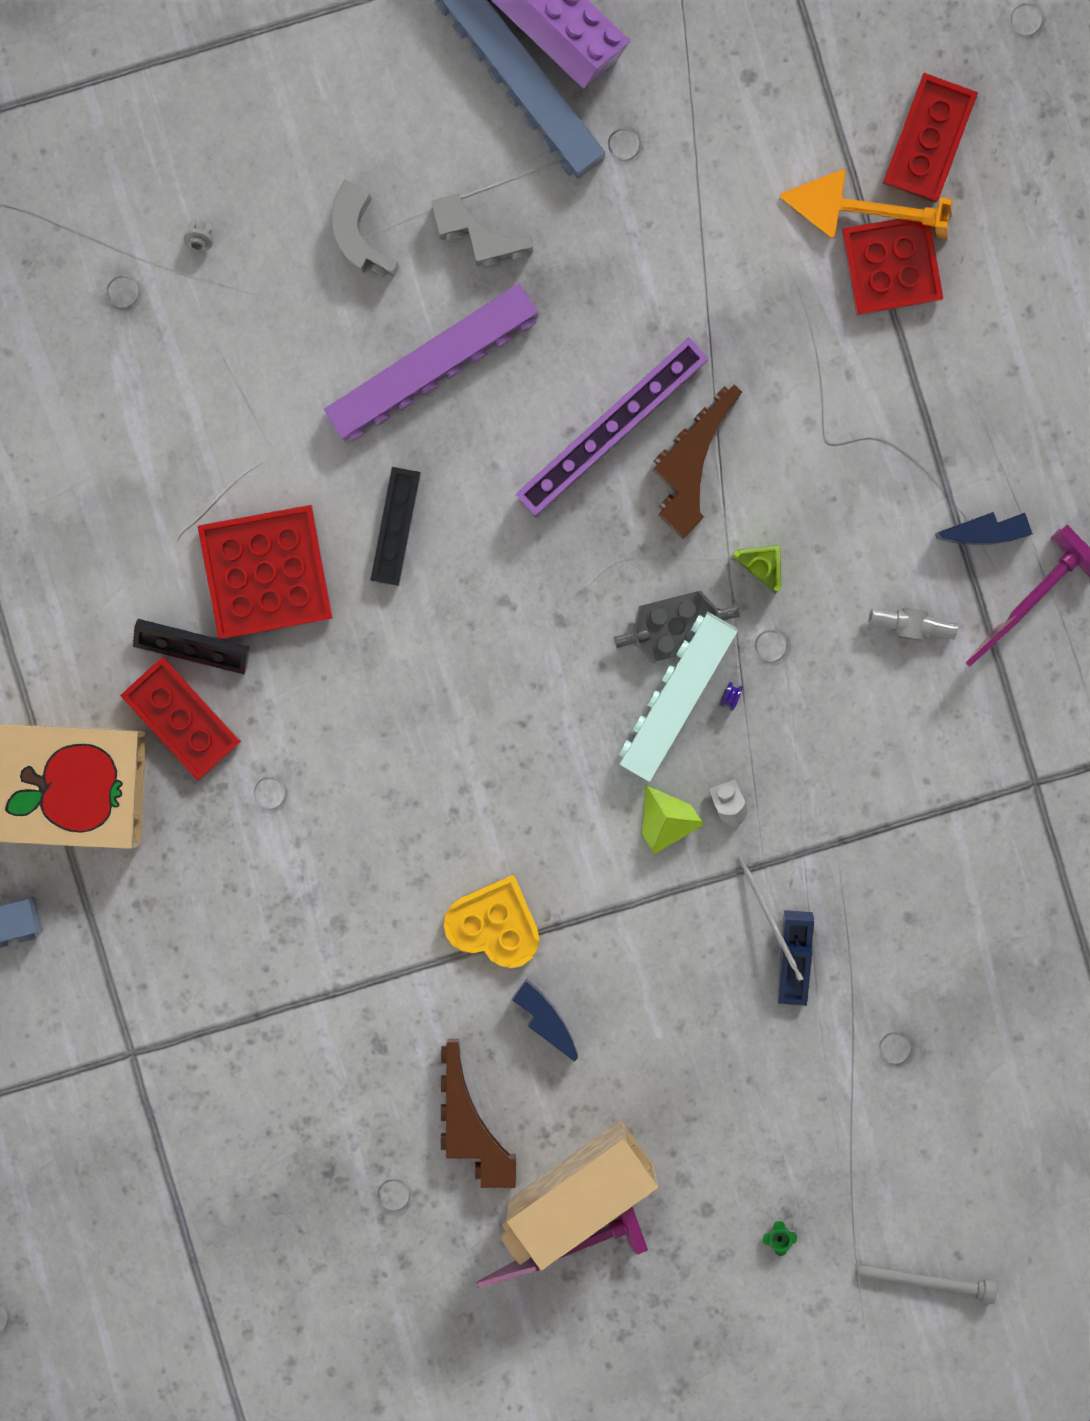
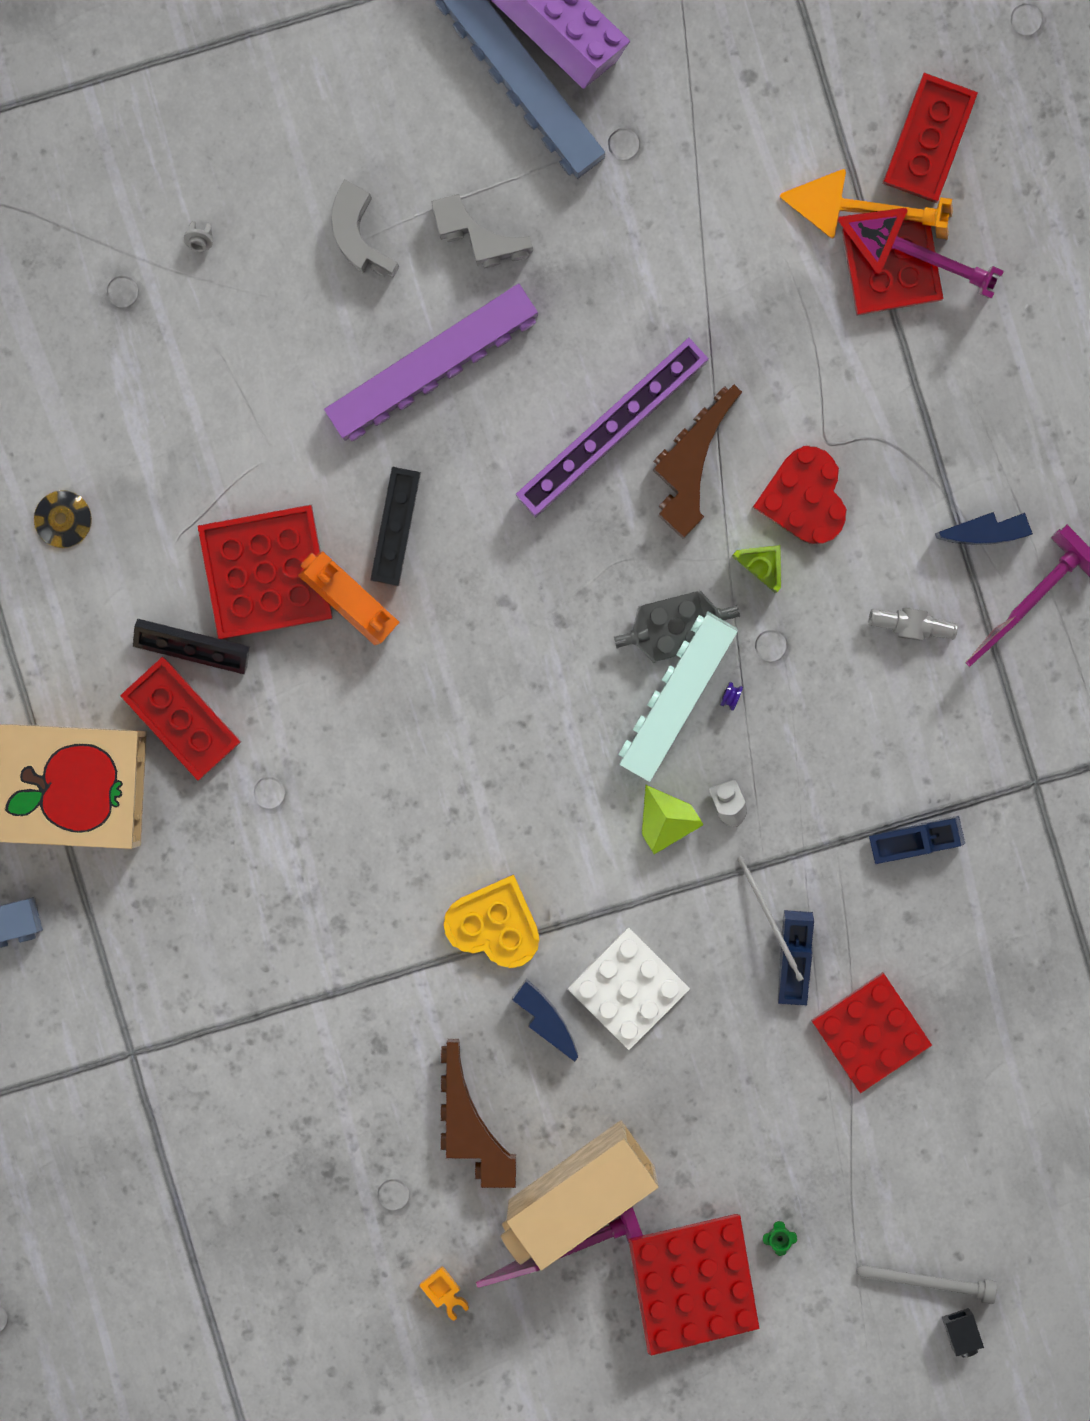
(76, 524): none -> dish
(347, 597): none -> orange brick
(442, 1289): none -> light orange plate
(628, 988): none -> white plate
(693, 1284): none -> red plate
(804, 496): none -> red plate
(871, 1032): none -> red plate
(878, 233): none -> piece
(917, 840): none -> dark blue slope
(963, 1333): none -> black brick

